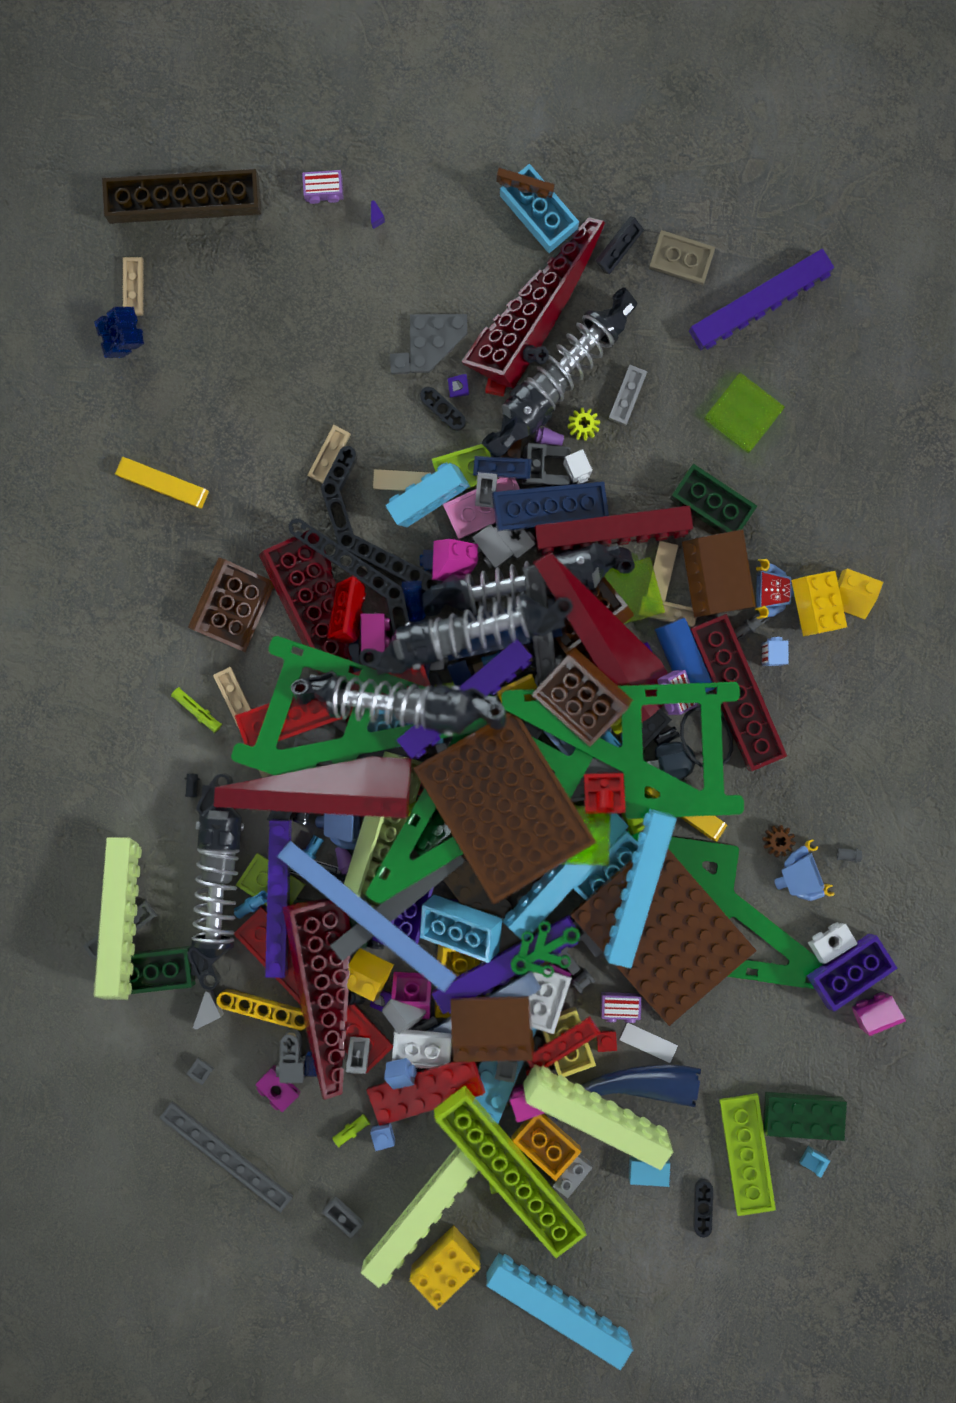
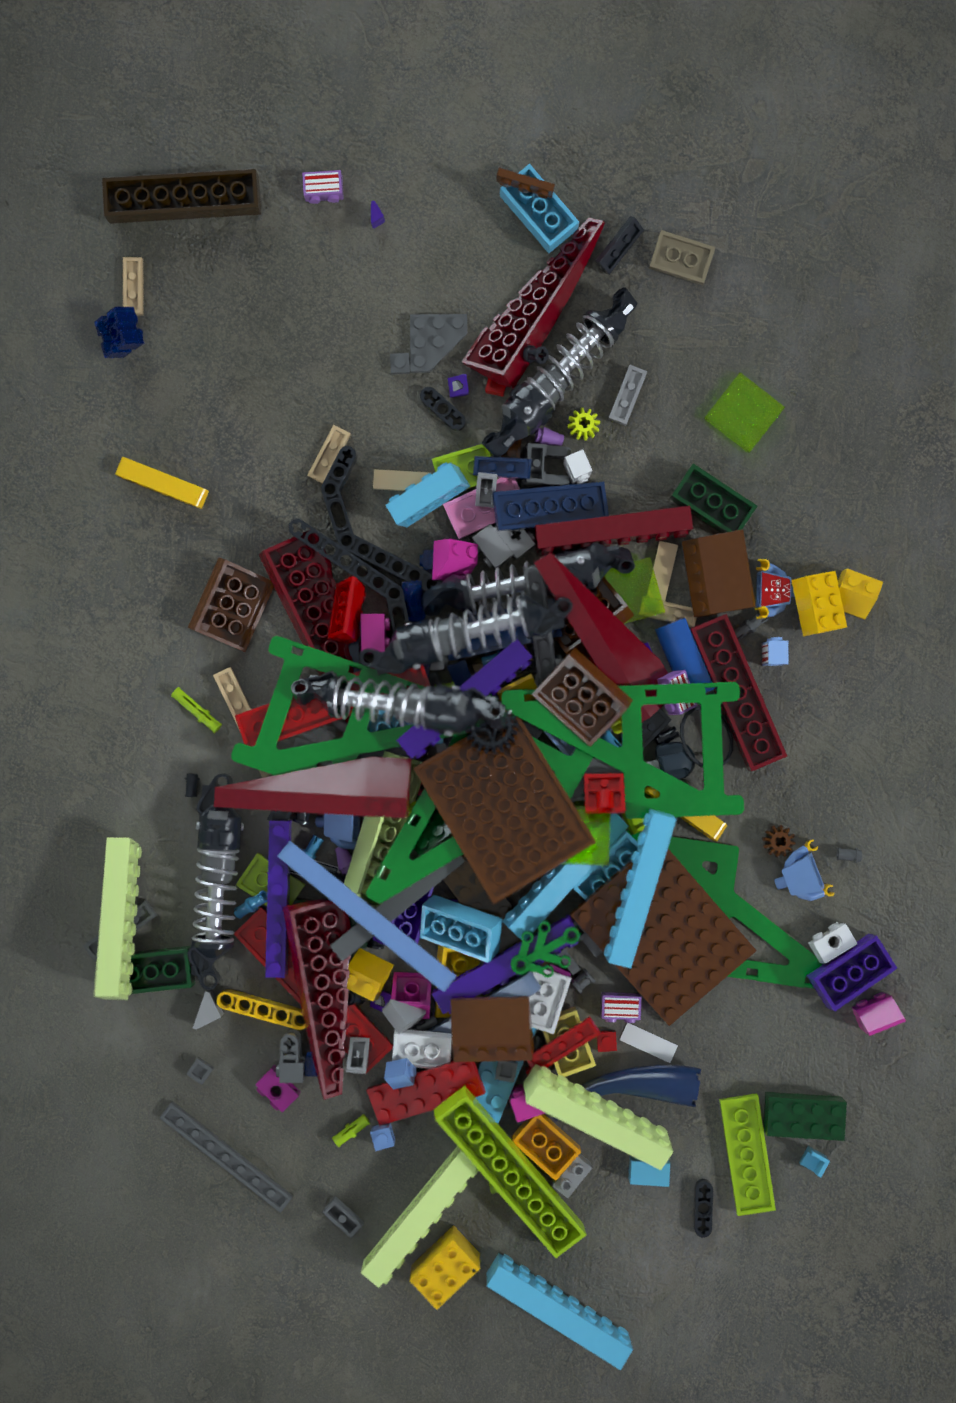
(493, 744): none -> black gear
(761, 299): dark purple brick -> none

